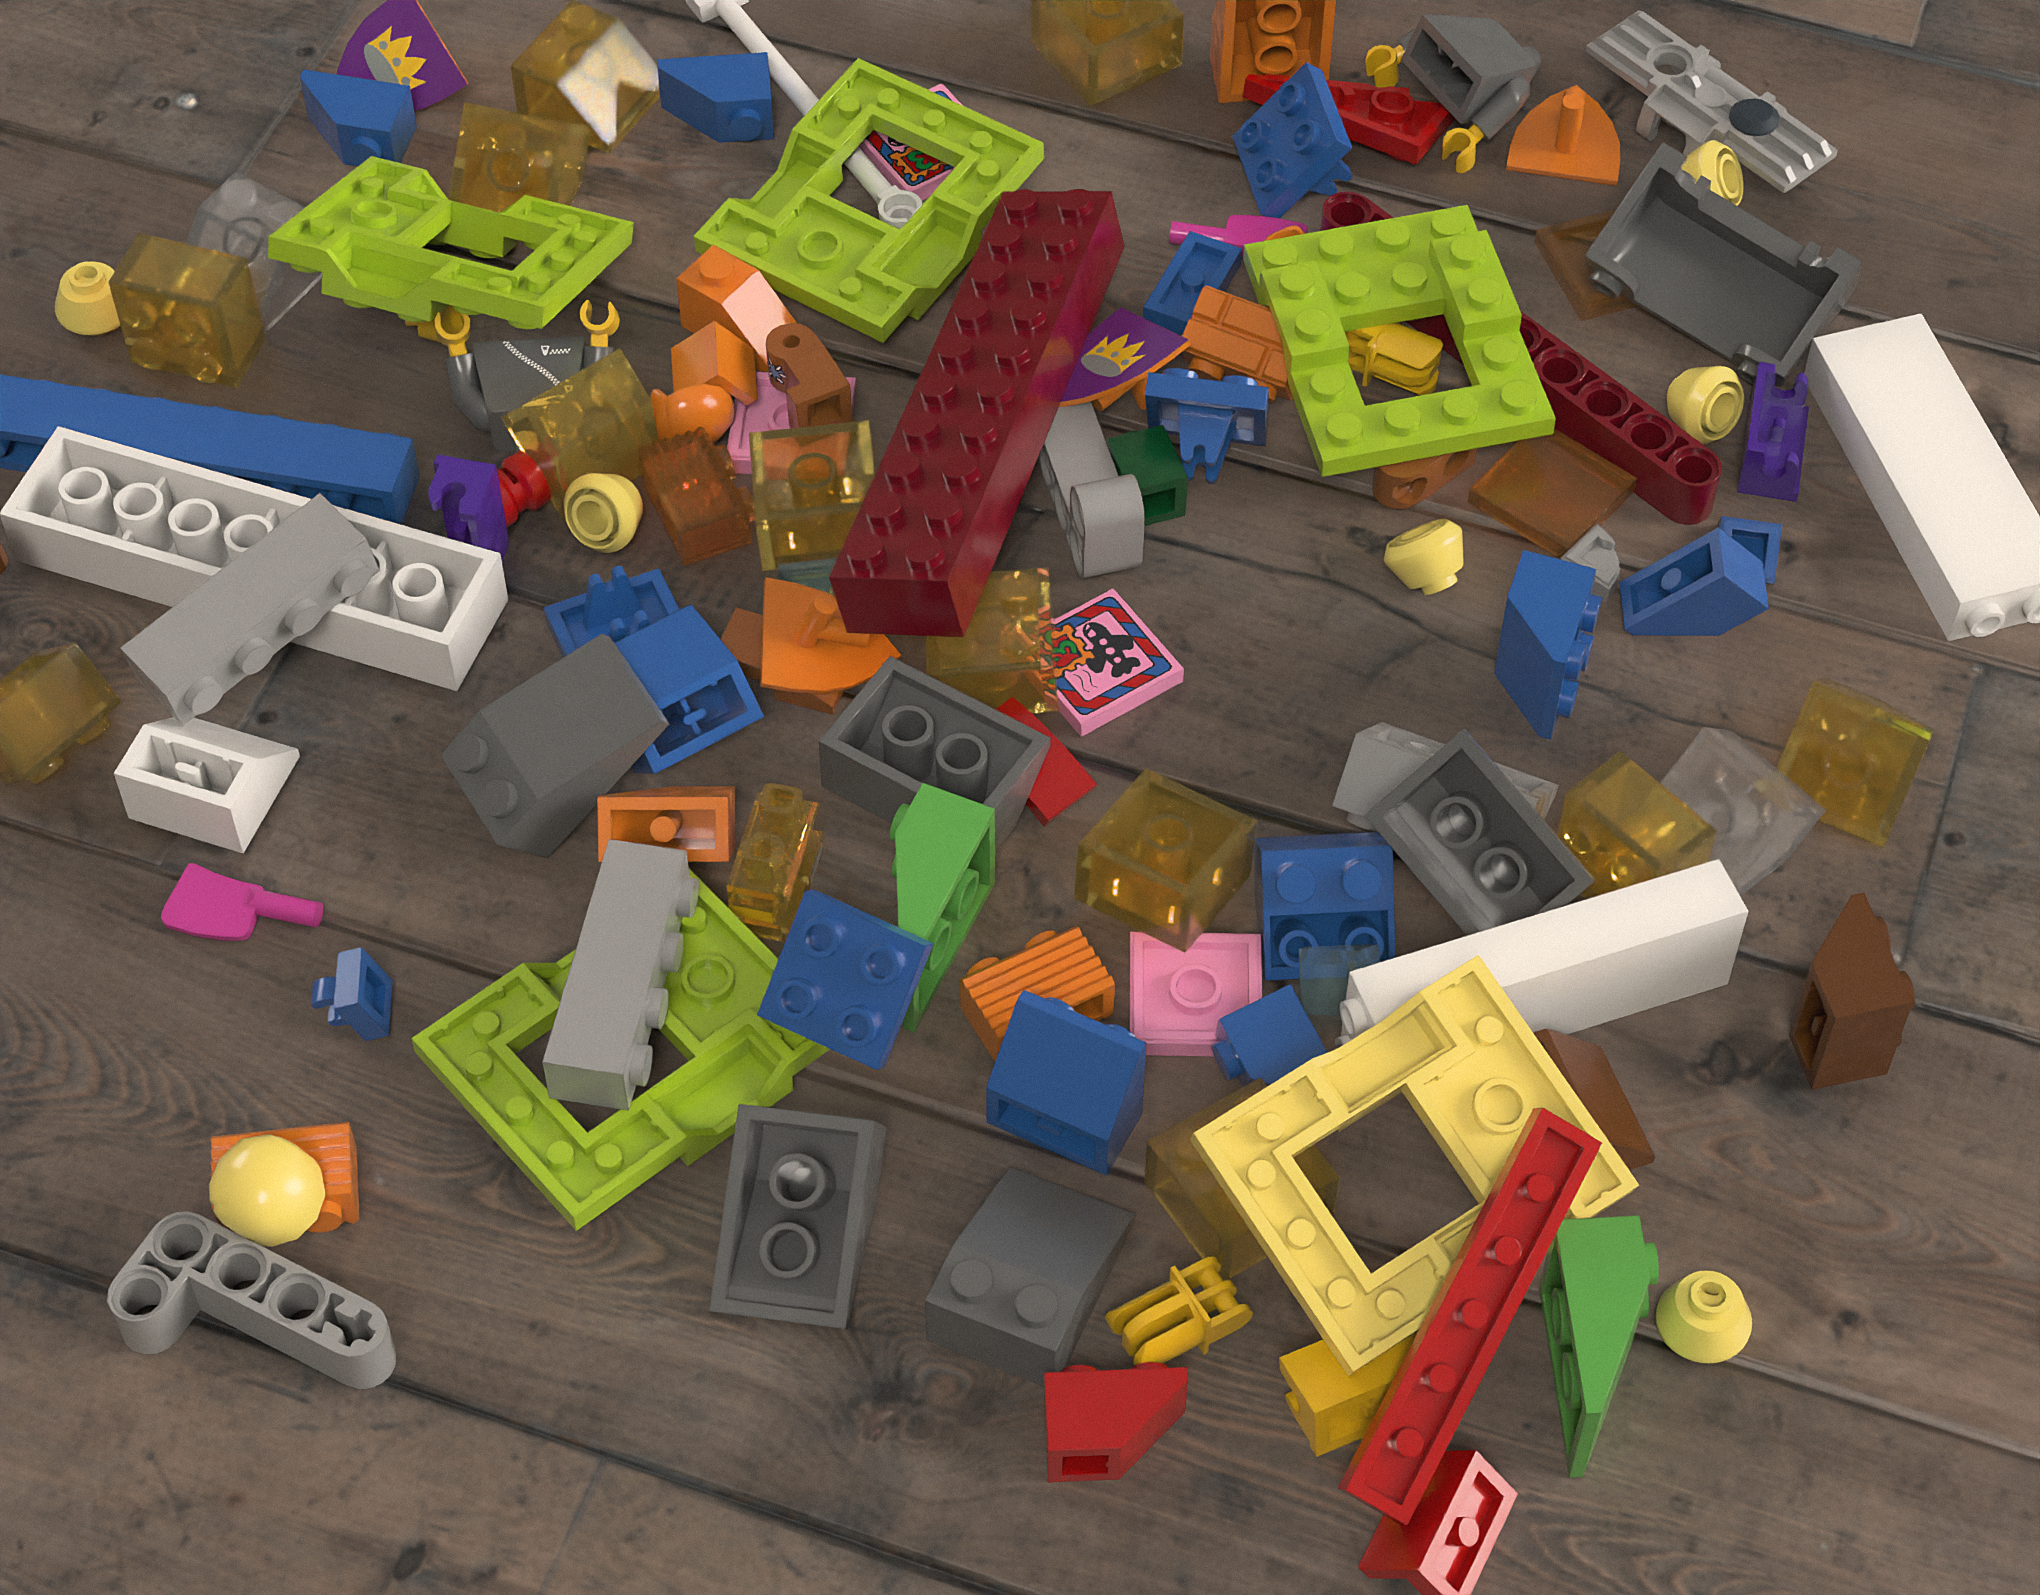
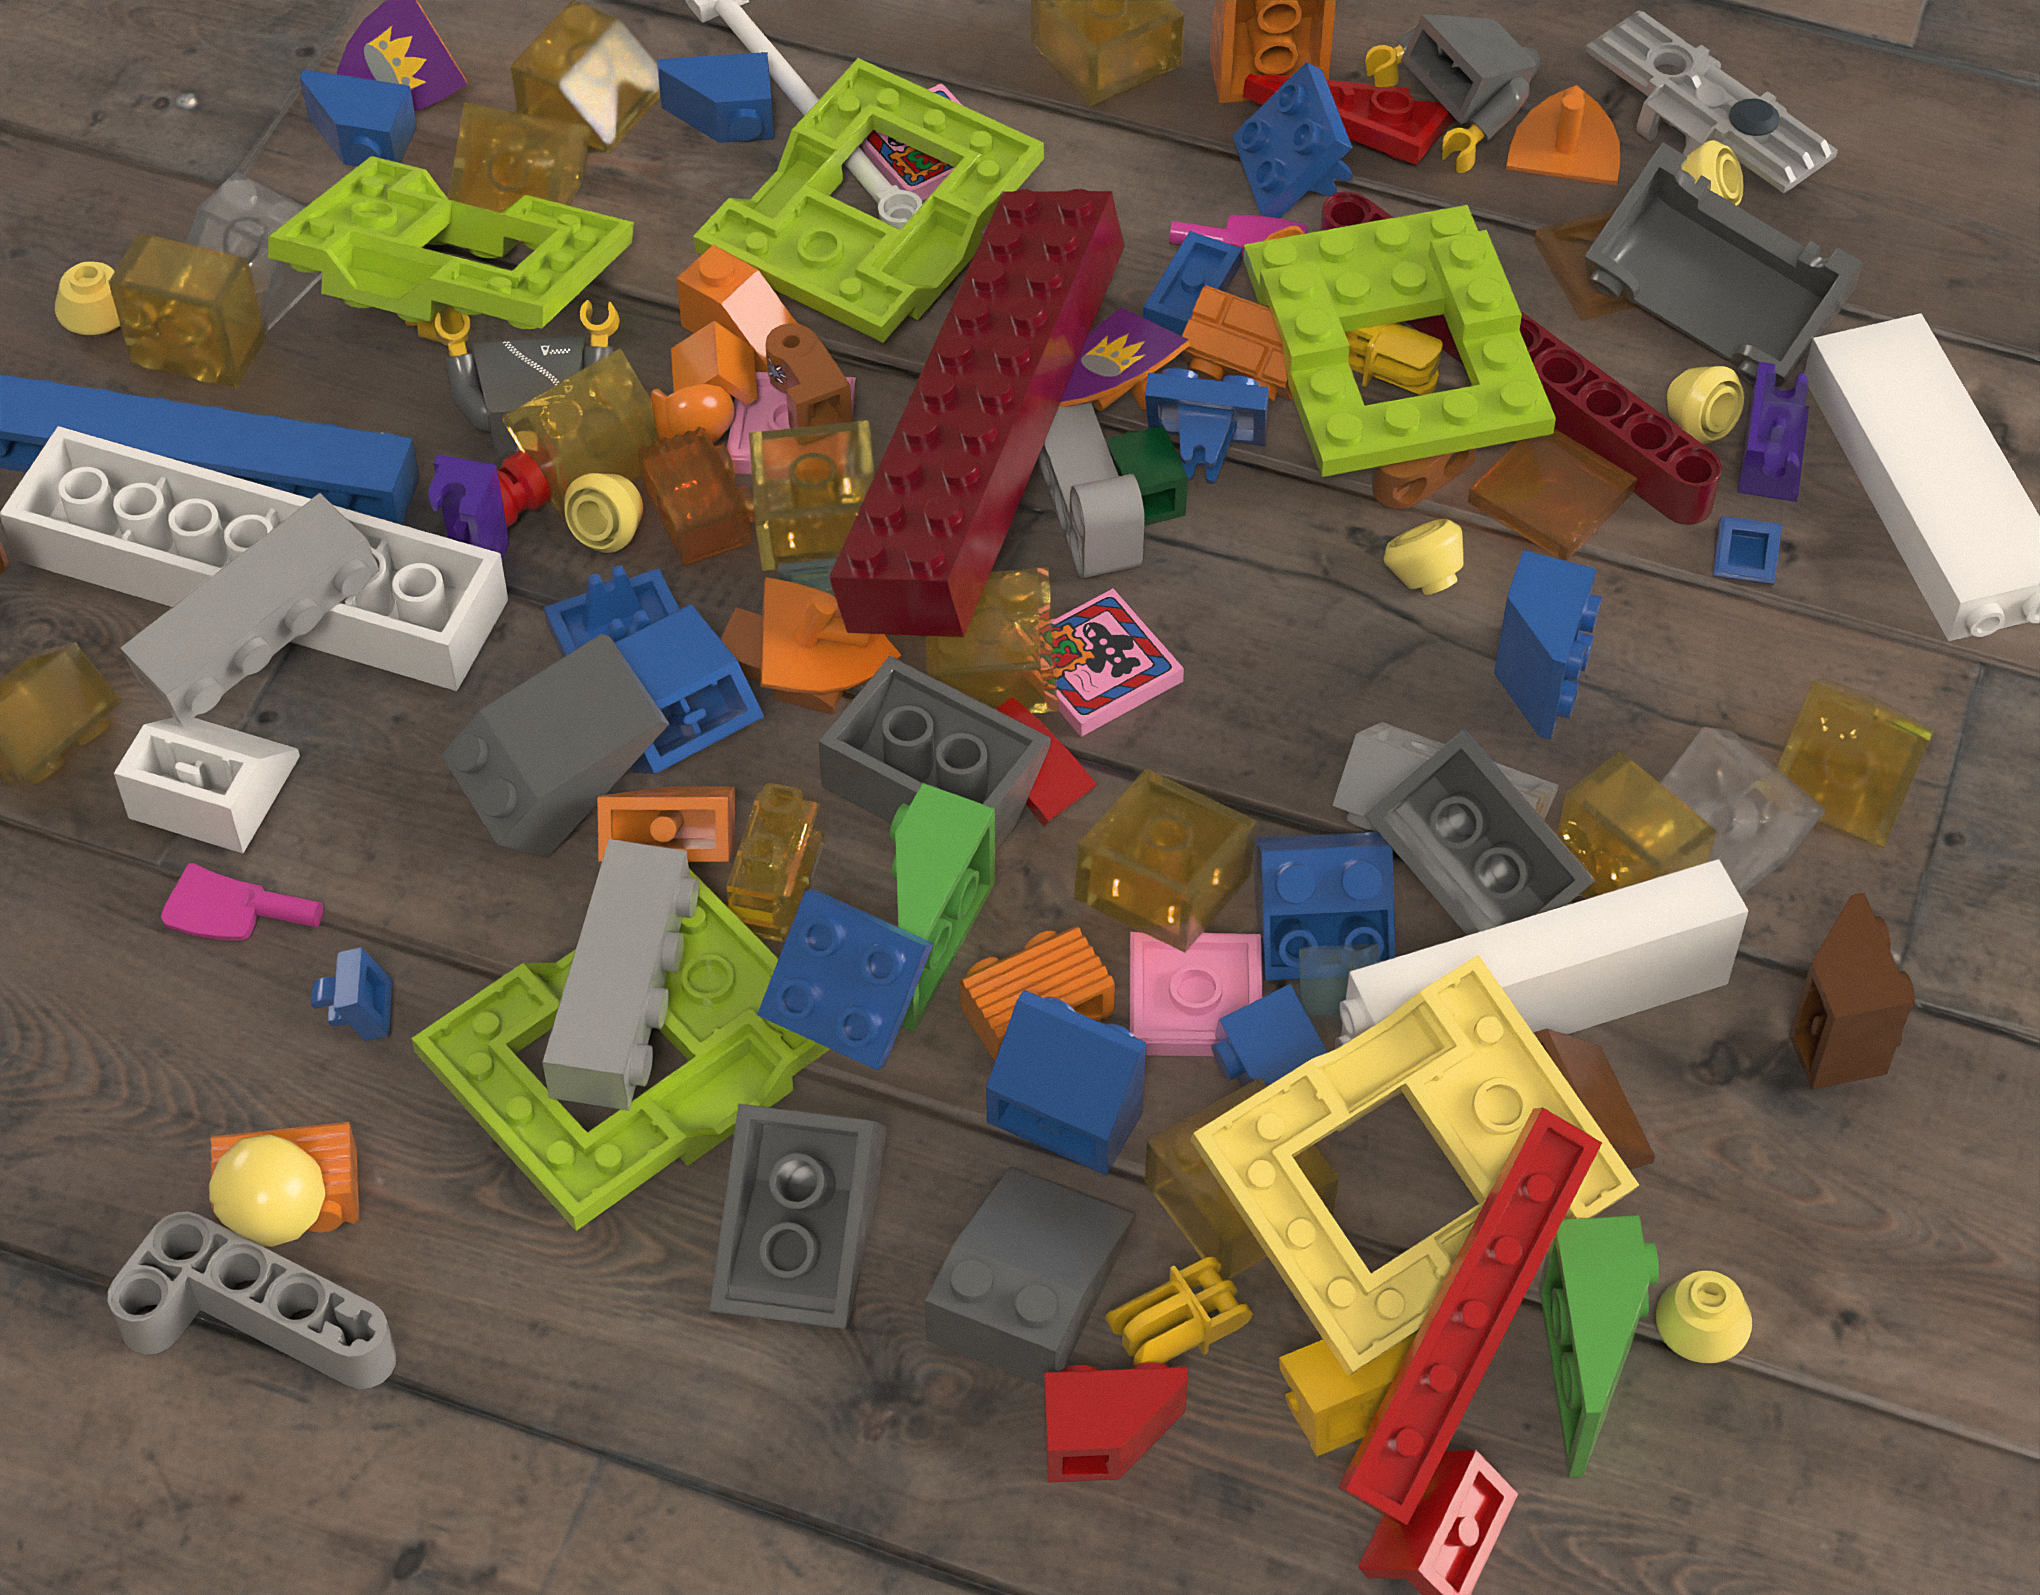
(1598, 552): light grey tile -> none
(1695, 590): blue slope -> none

